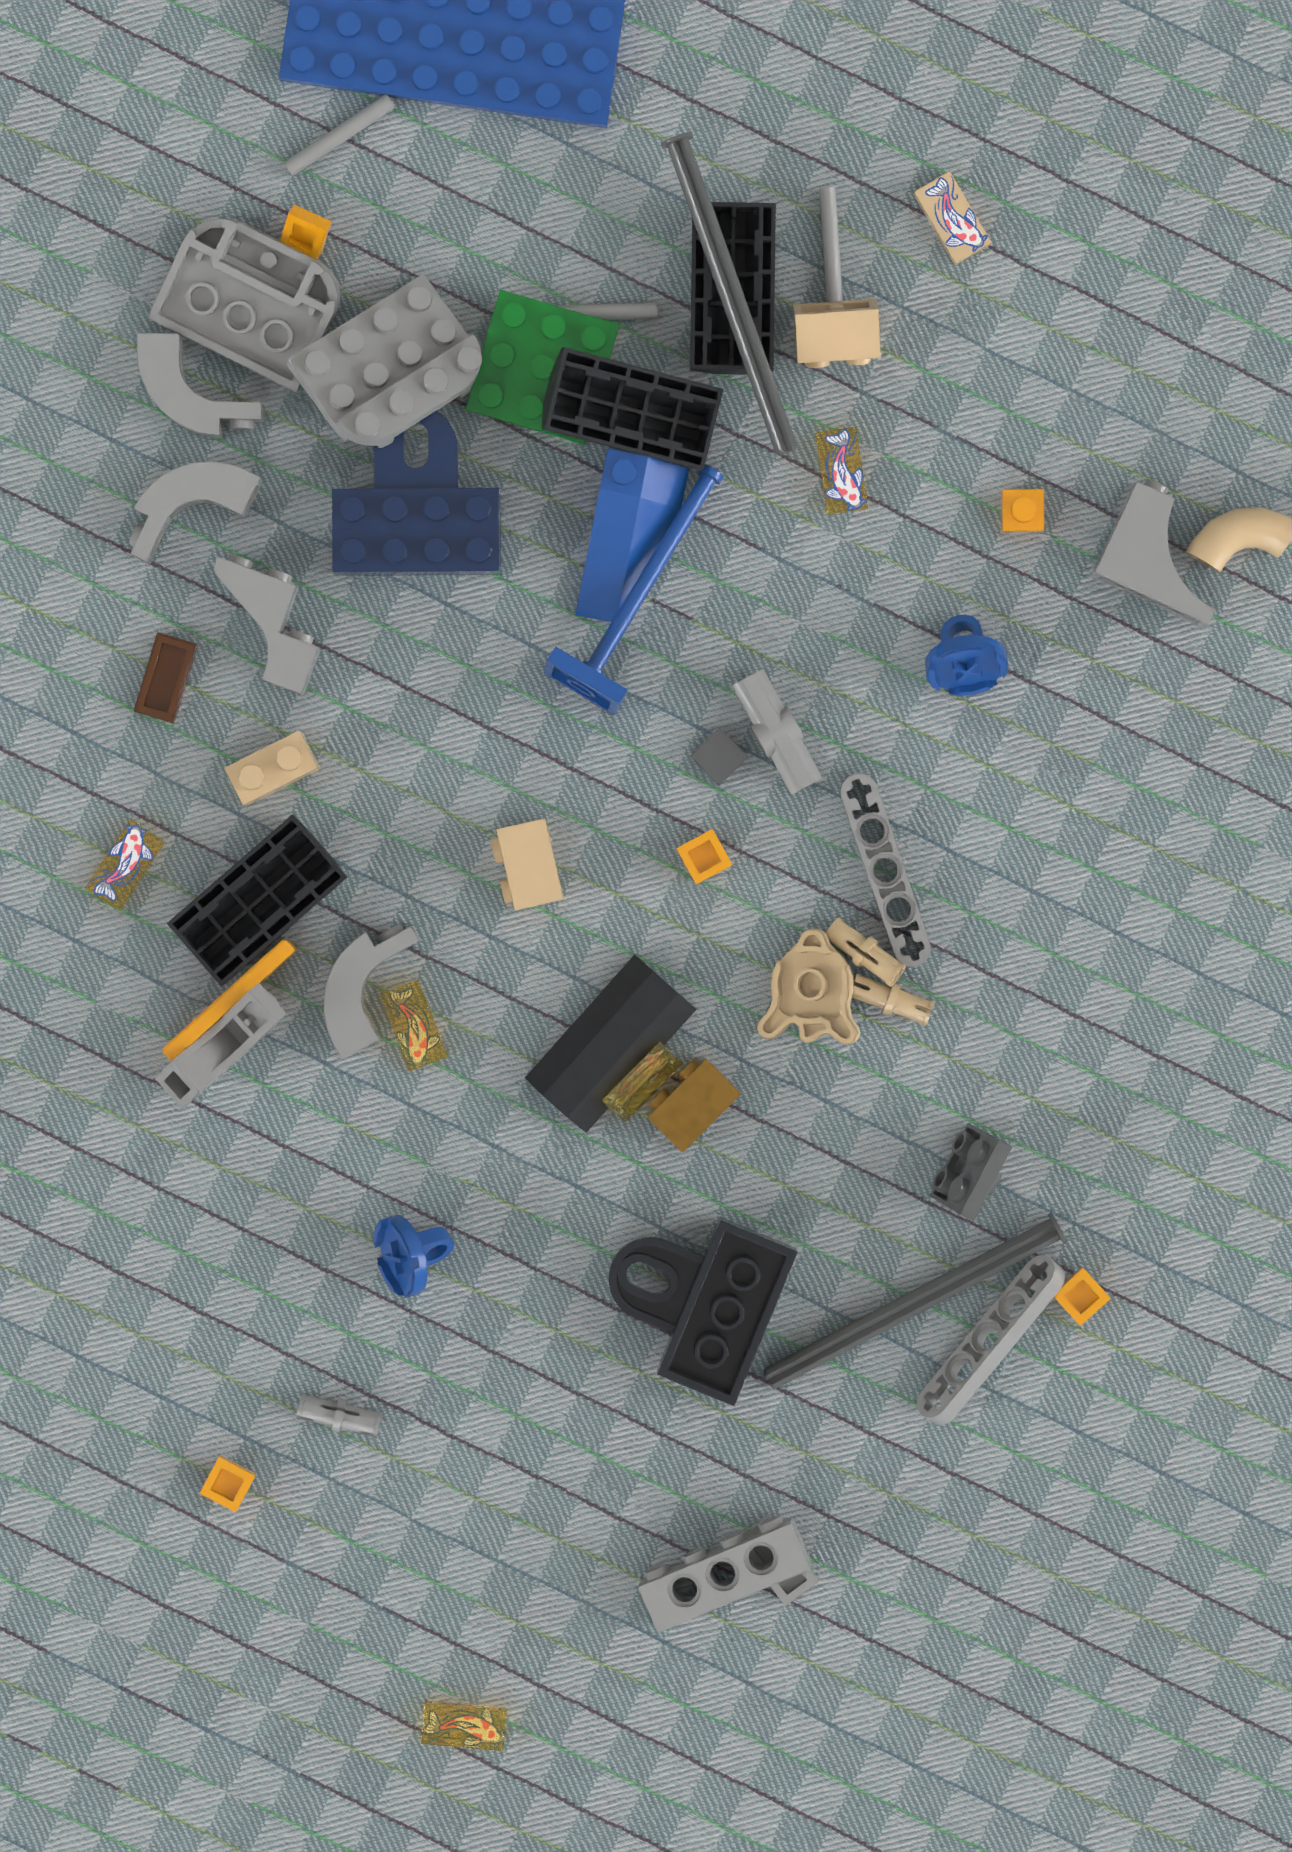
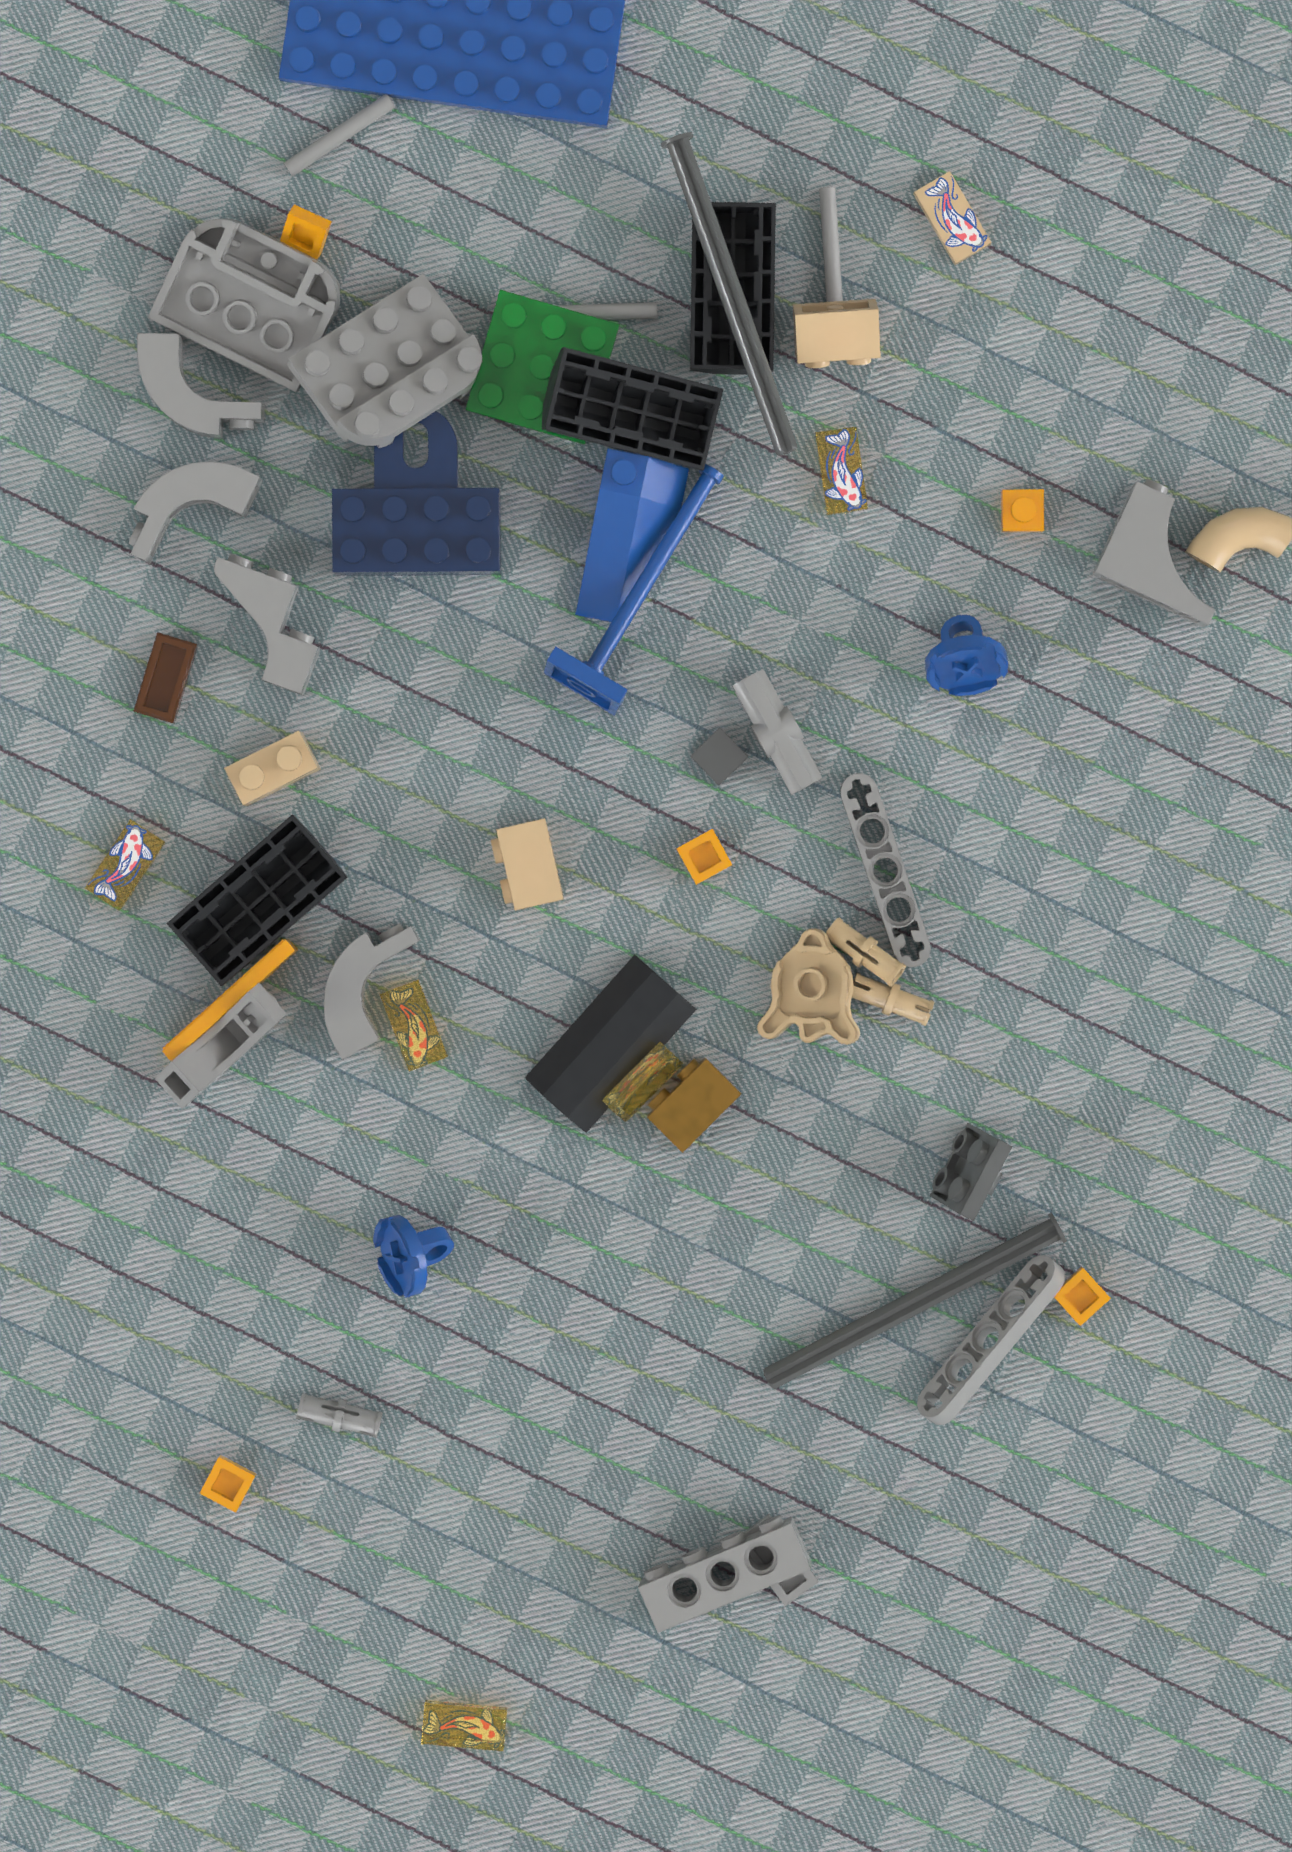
(713, 1303): black brick -> none

